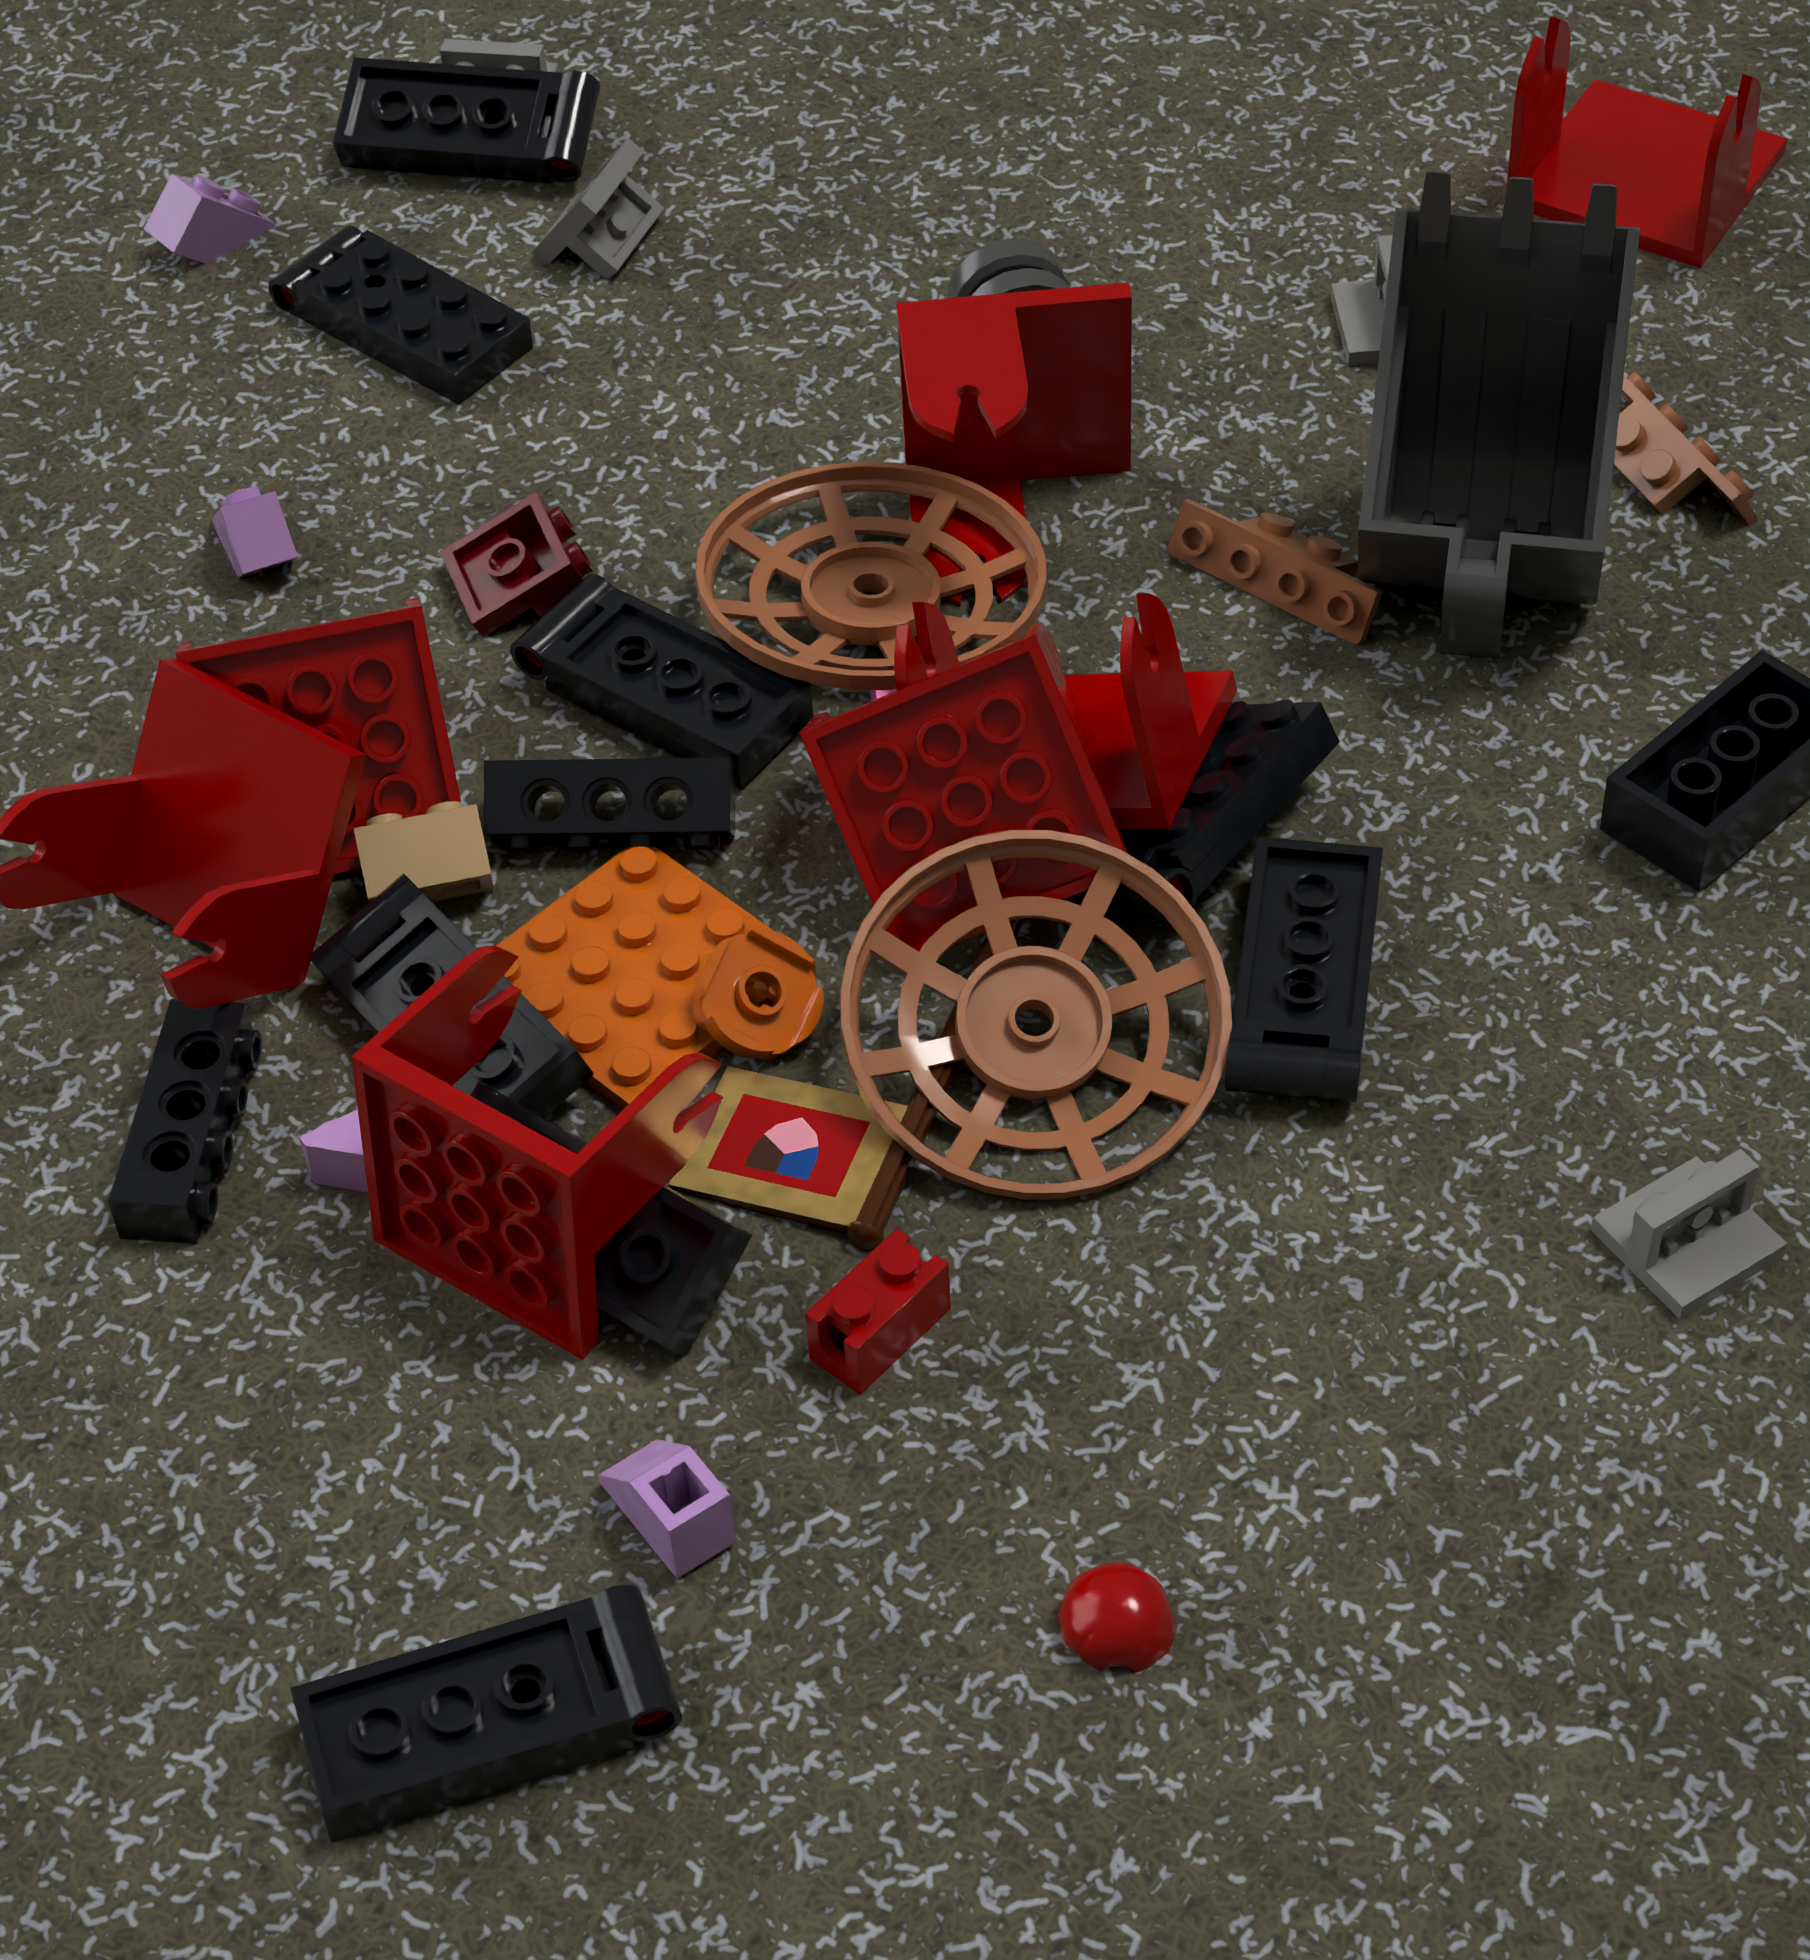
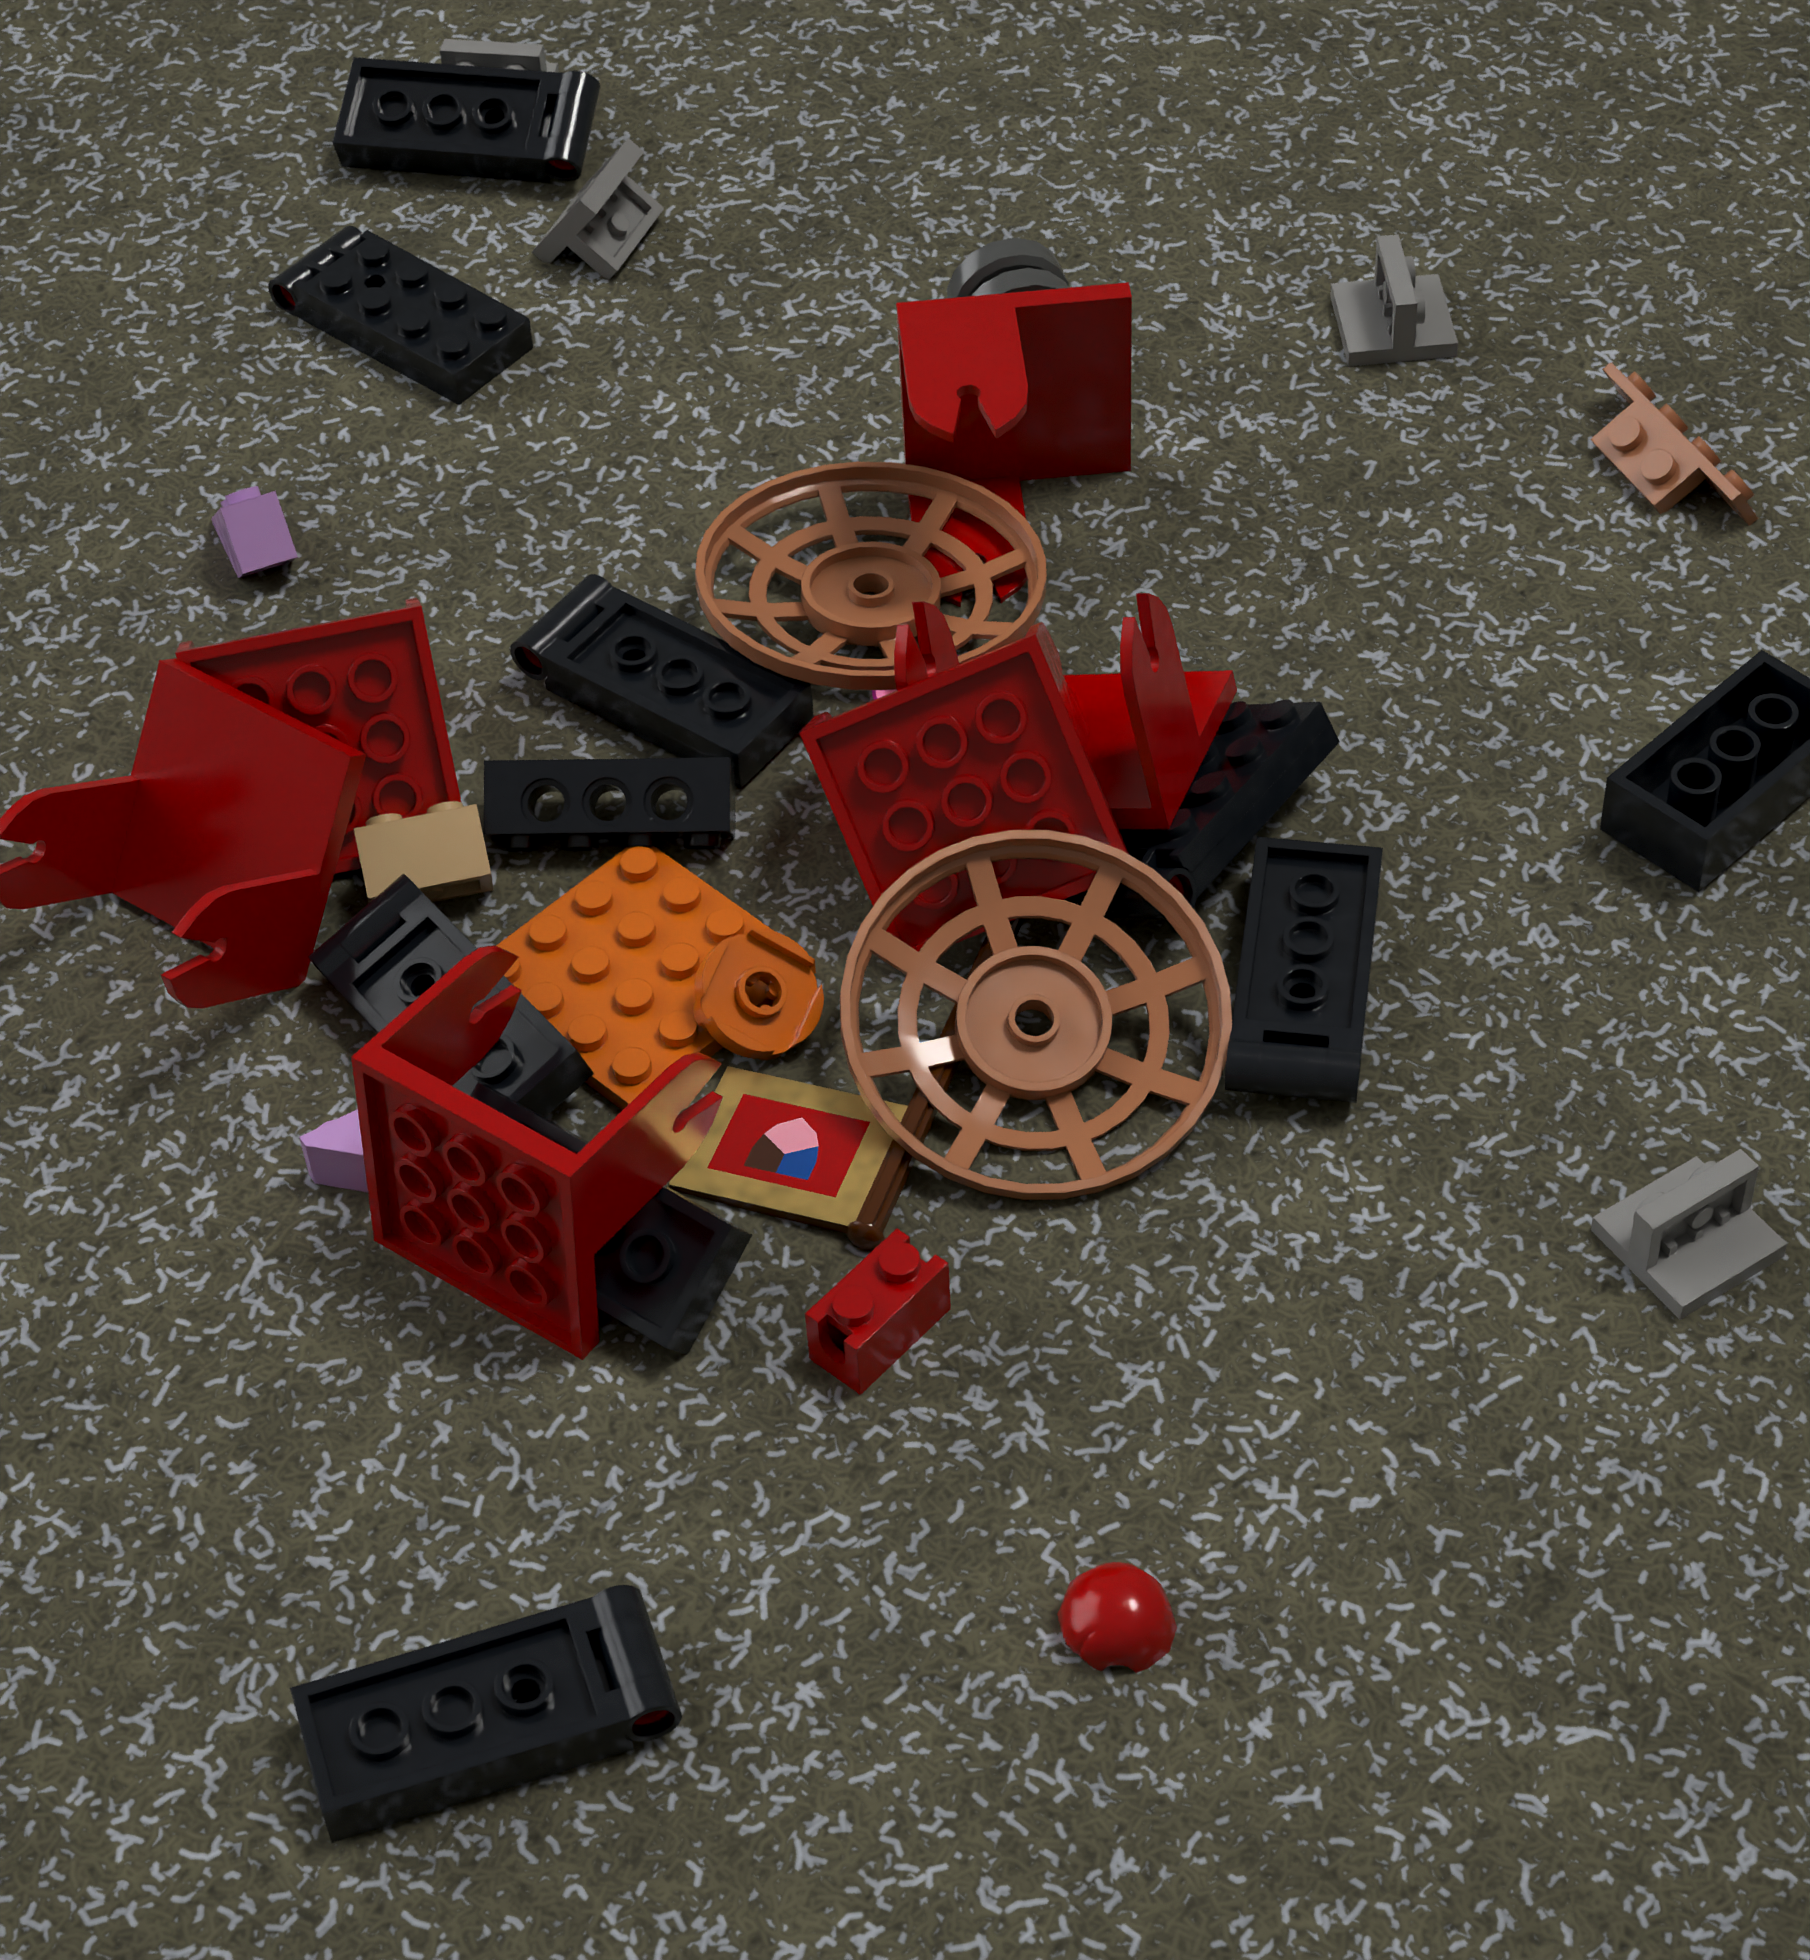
(184, 1123): black brick -> none
(204, 221): lavender slope -> none
(516, 564): dark red plate -> none
(673, 1503): lavender slope -> none
(1279, 567): nougat bracket -> none
(1496, 407): dark grey piece -> none
(1673, 166): red piece -> none

